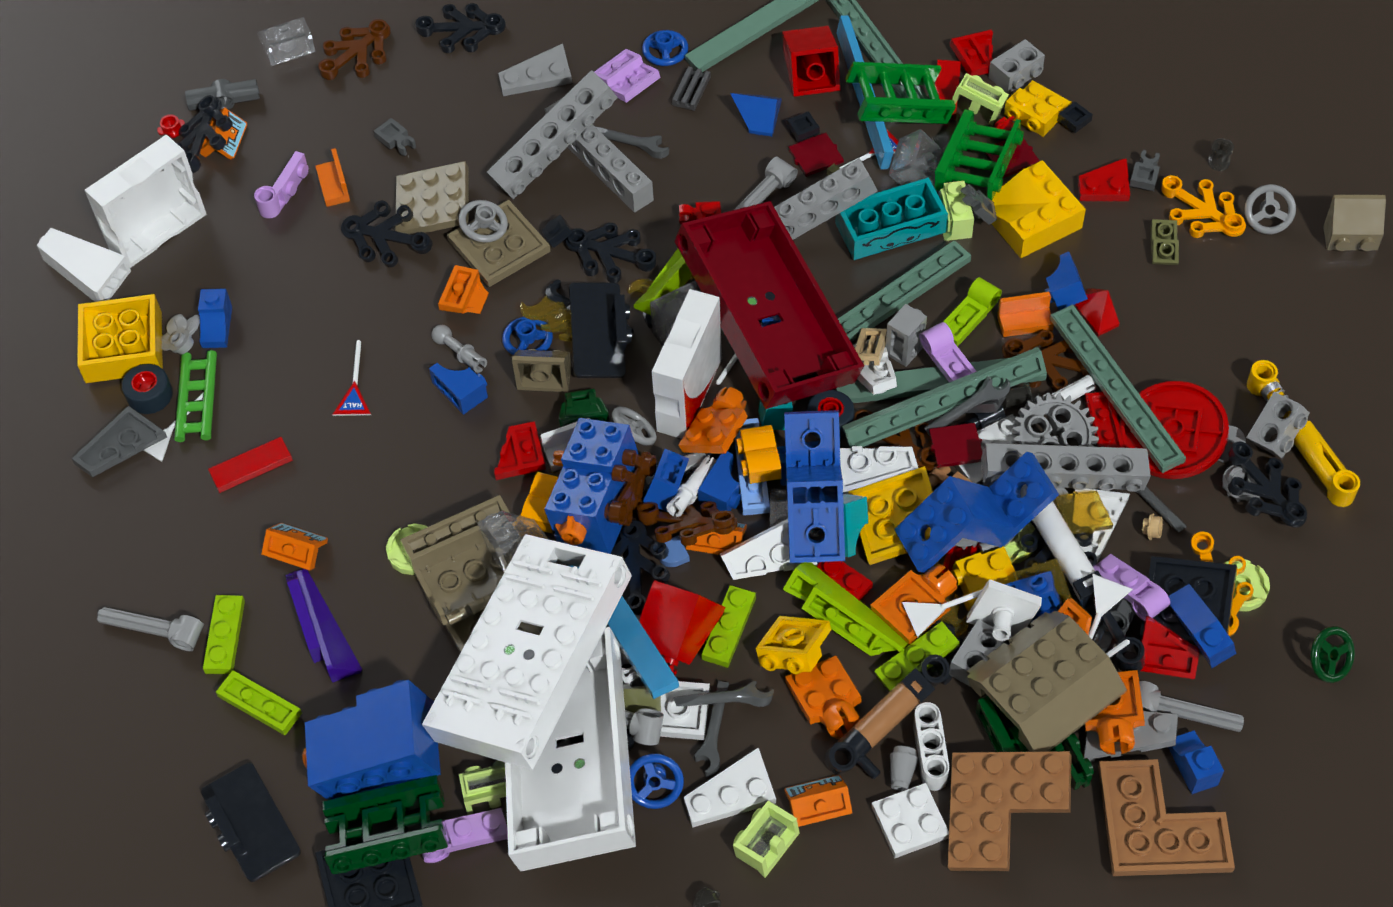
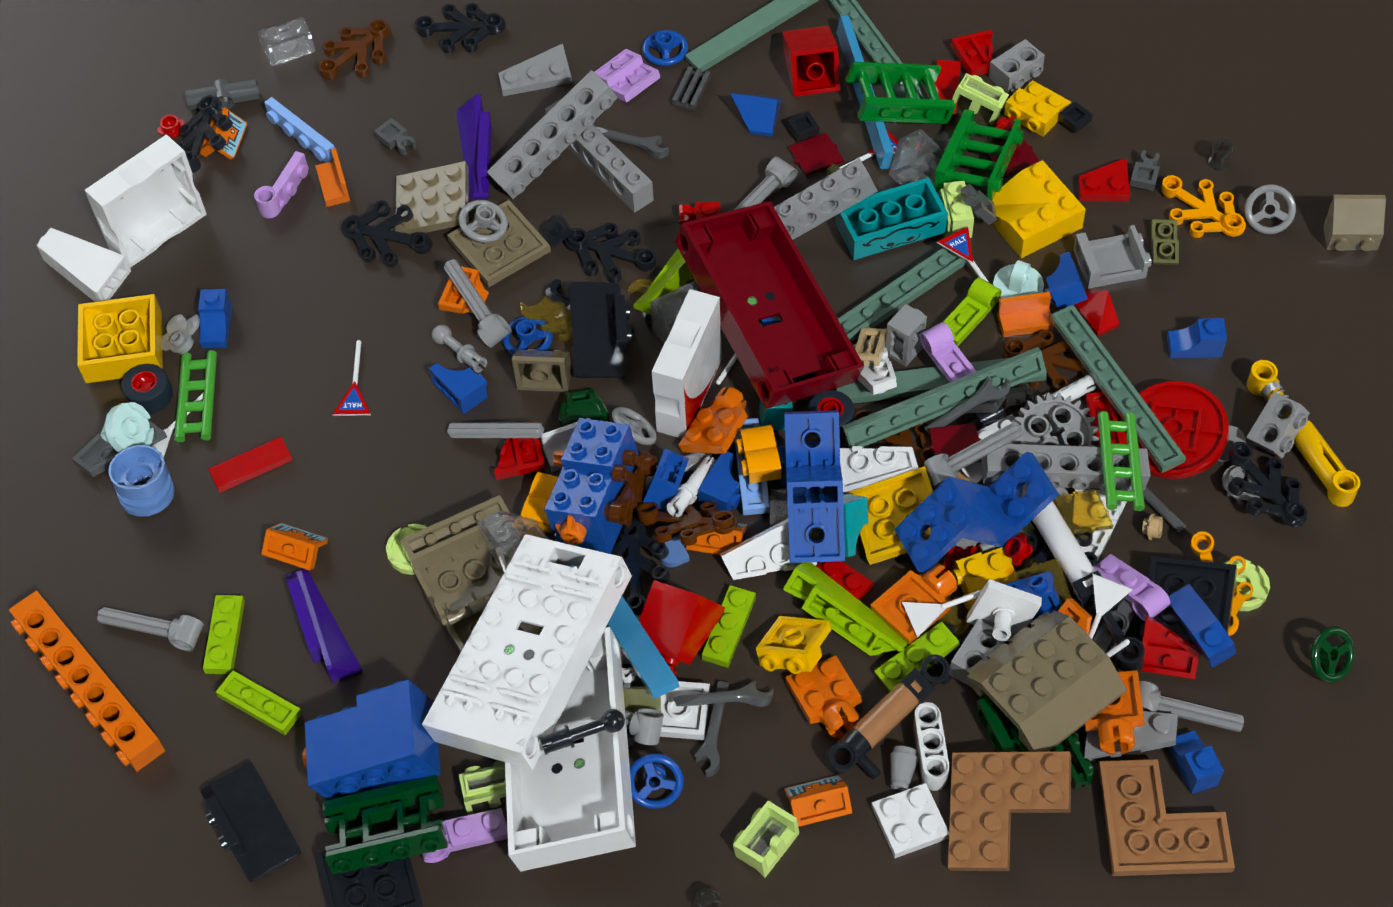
(127, 426): none -> light aqua tile
(141, 480): none -> medium blue wheel
(144, 745): none -> orange brick
(299, 130): none -> light blue plate
(475, 140): none -> dark purple wedge
(491, 326): none -> light grey axle
(496, 430): none -> light grey axle
(611, 721): none -> black pin
(731, 792): white wing -> none
(943, 466): none -> light grey axle
(960, 245): none -> piece
(1018, 280): none -> light aqua tile
(1018, 549): none -> red plate
(1110, 472): none -> bright green bar
(1112, 258): none -> light grey panel
(1200, 340): none -> blue arch

